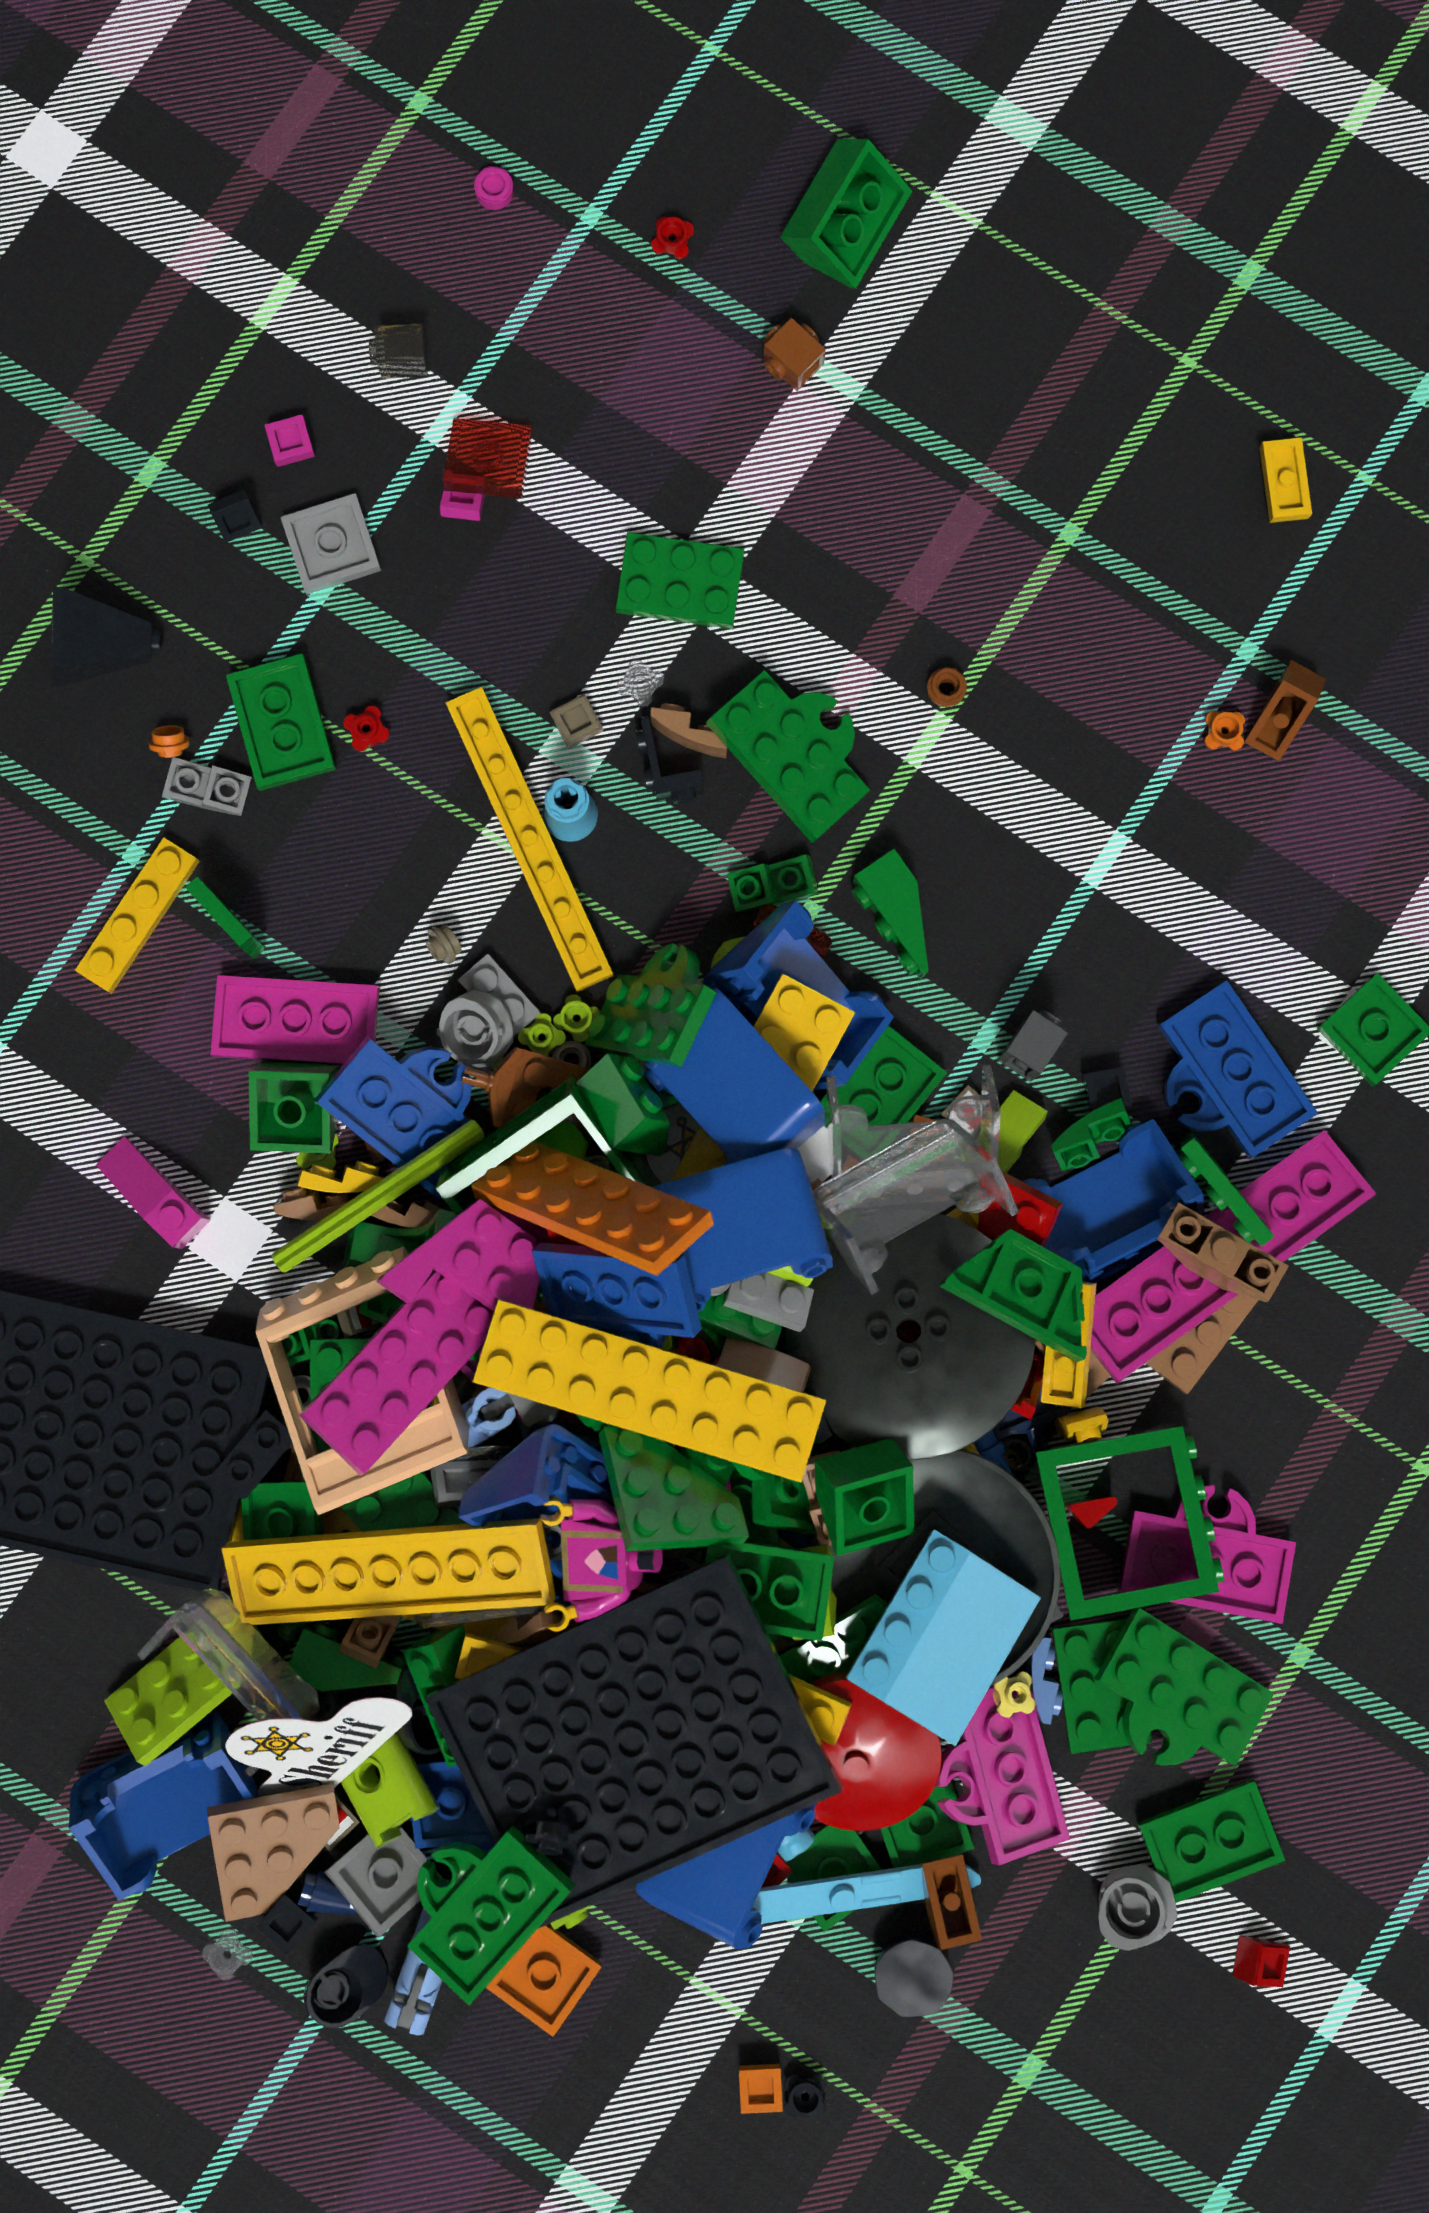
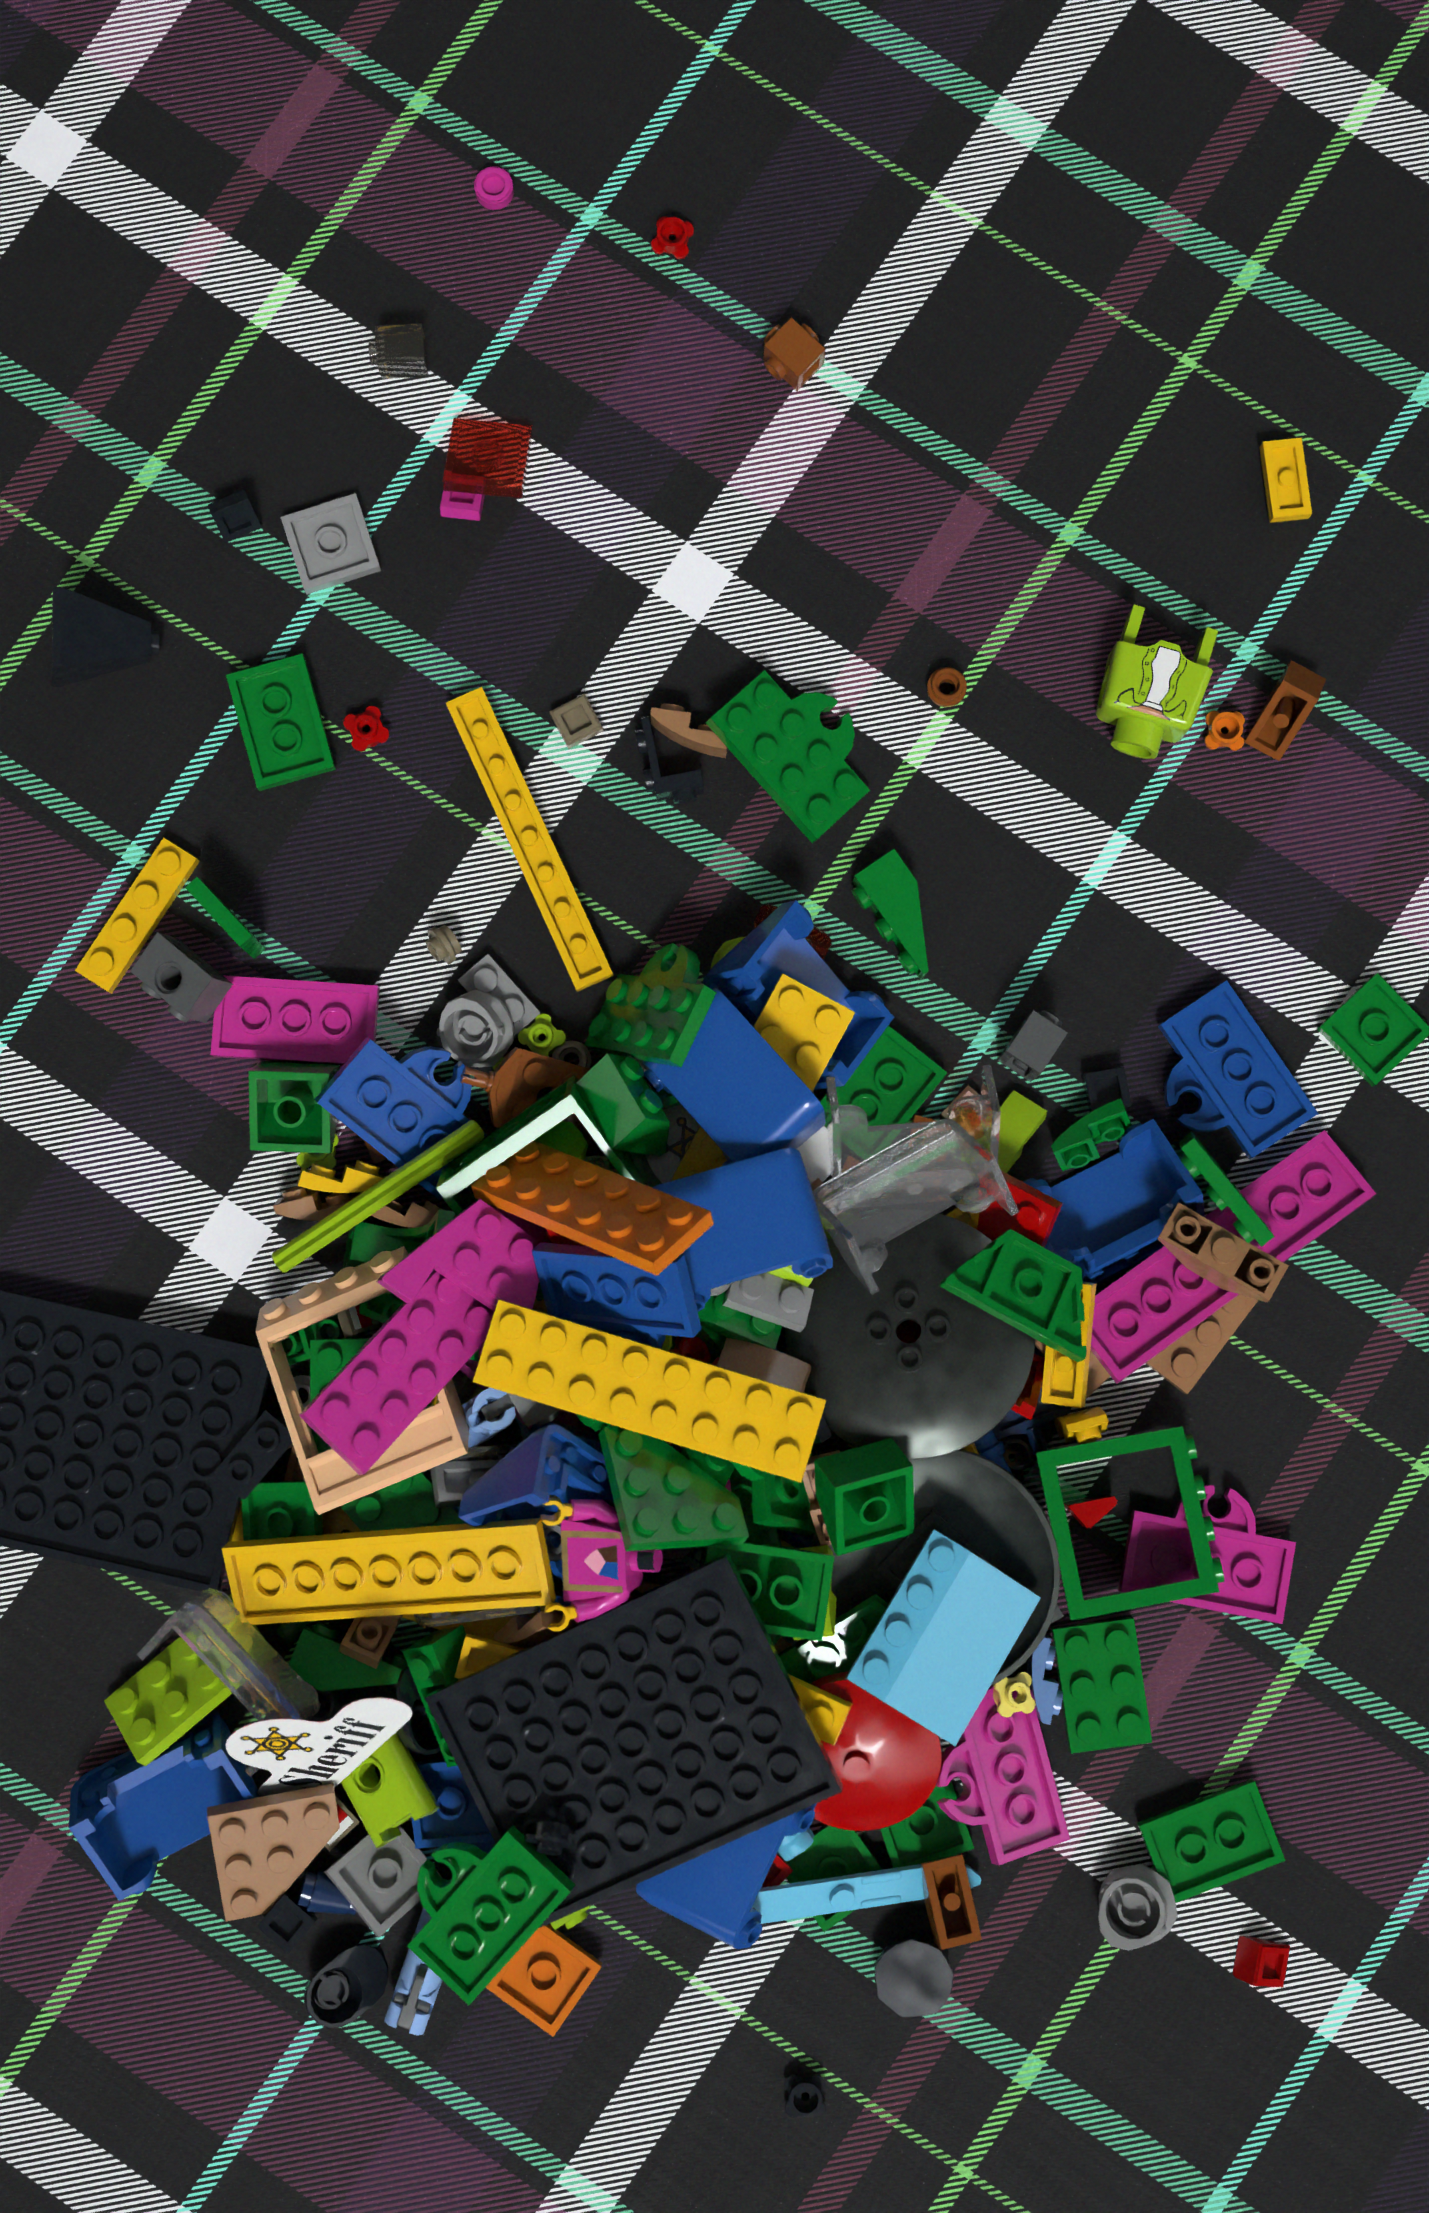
(152, 1194): dark pink slope -> none
(168, 741): orange plate -> none
(200, 985): none -> dark grey brick
(206, 787): light grey slope -> none
(219, 1963): clear plate -> none
(289, 440): dark pink plate -> none
(570, 823): medium azure plant -> none
(573, 1007): lime plate -> none
(639, 671): clear plate -> none
(680, 580): green plate -> none
(760, 2088): orange plate -> none
(773, 884): green slope -> none
(847, 211): green slope -> none
(969, 1120): none -> clear orange plate
(1152, 689): none -> lime piece
(1181, 1693): green plate -> none

